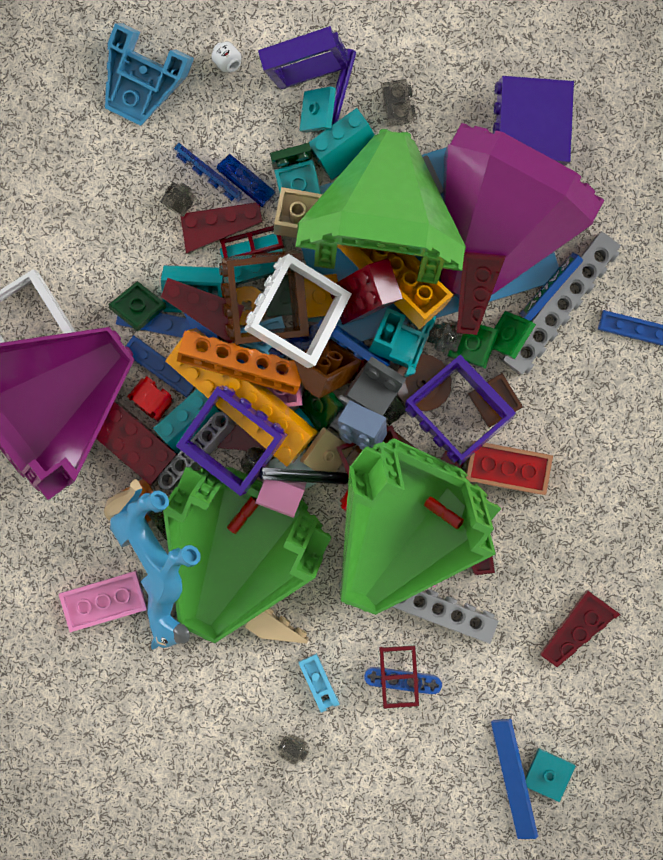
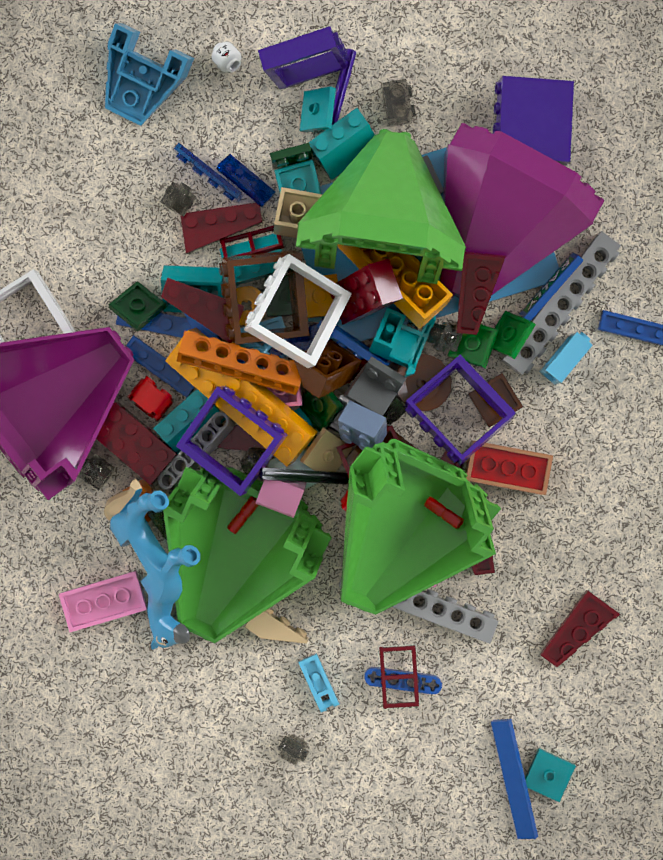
(96, 471): none -> clear smoke brick
(566, 357): none -> medium azure window

